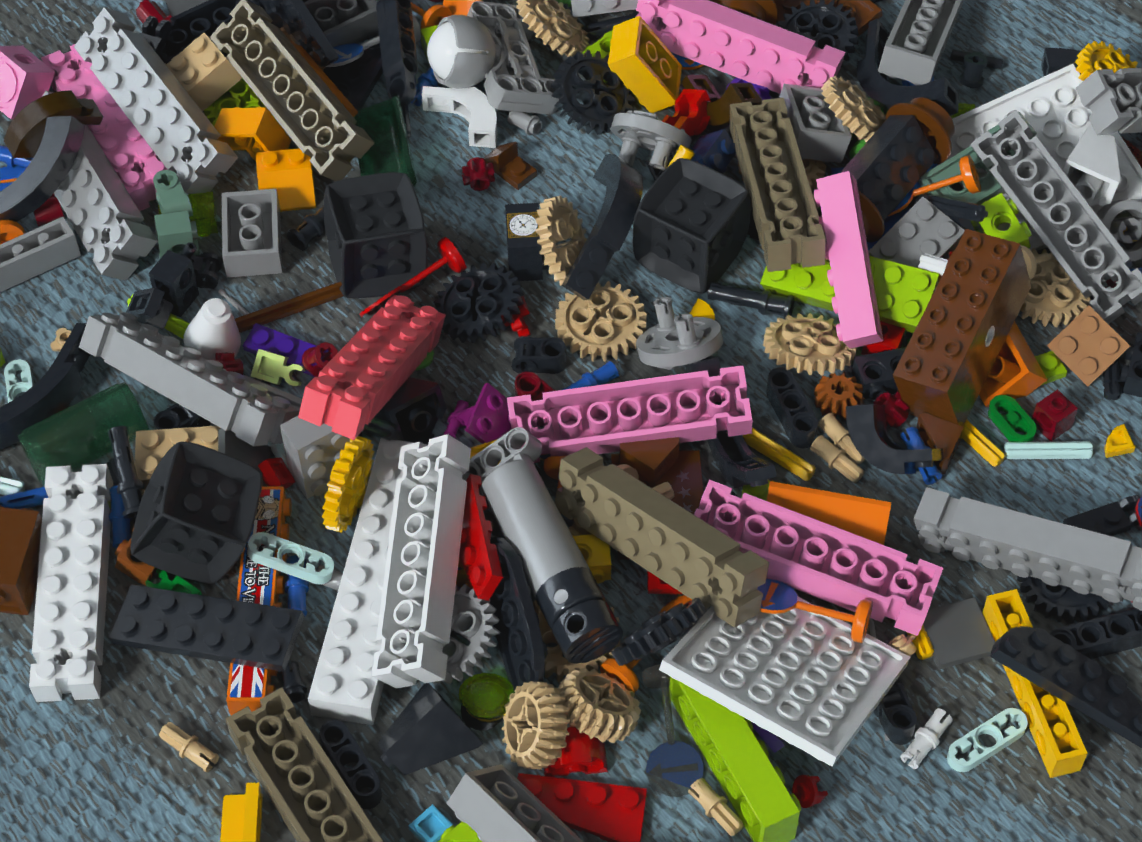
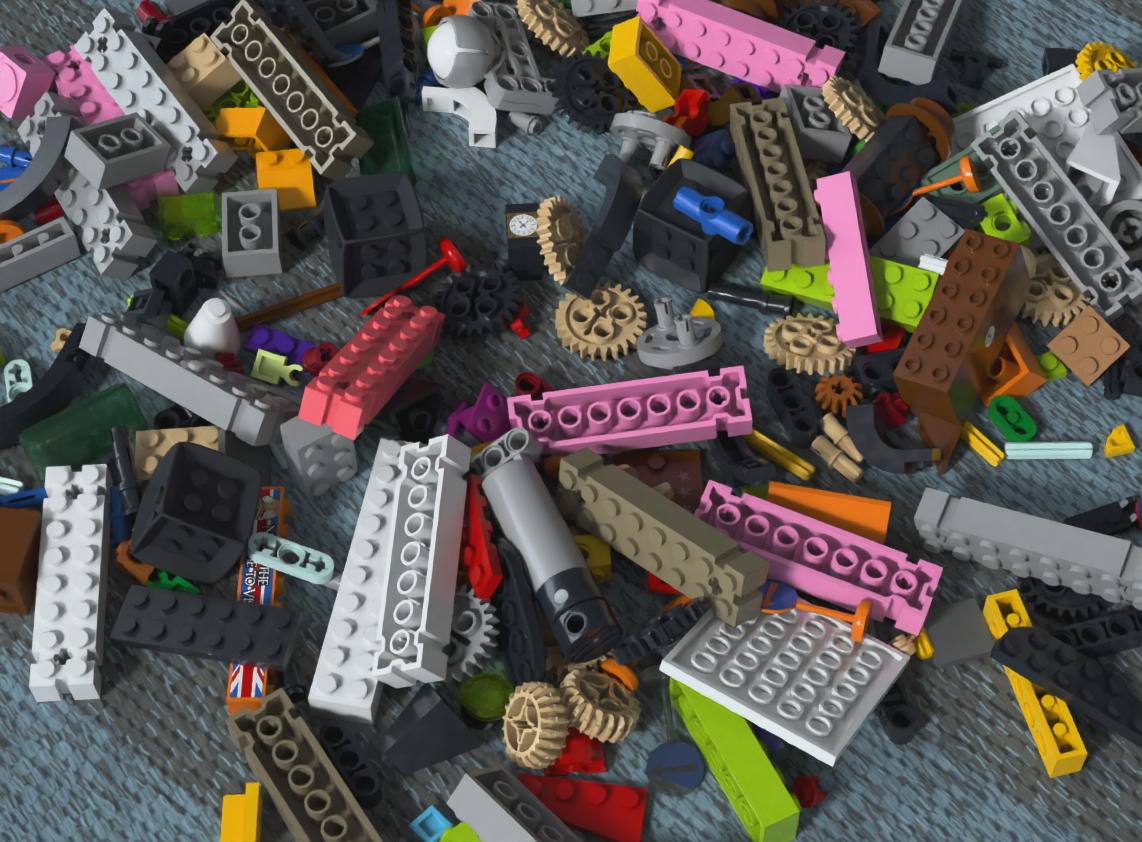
(28, 126): dark brown arch -> none
(117, 151): none -> light grey brick
(170, 193): sand green piece -> none
(175, 231): sand green brick -> none
(188, 746): tan axle -> none
(276, 473): red plate -> none
(296, 588): blue pin -> none
(348, 484): yellow gear -> none
(478, 174): dark red gear -> none
(510, 166): reddish brown slope -> none
(541, 355): black piece -> none
(598, 377): blue pin -> none
(650, 457): reddish brown slope -> none
(713, 215): none -> blue piece
(716, 806): tan axle -> none
(915, 441): blue pin -> none
(926, 738): white pin -> none
(992, 728): light aqua beam -> none
(1054, 415): dark red brick -> none

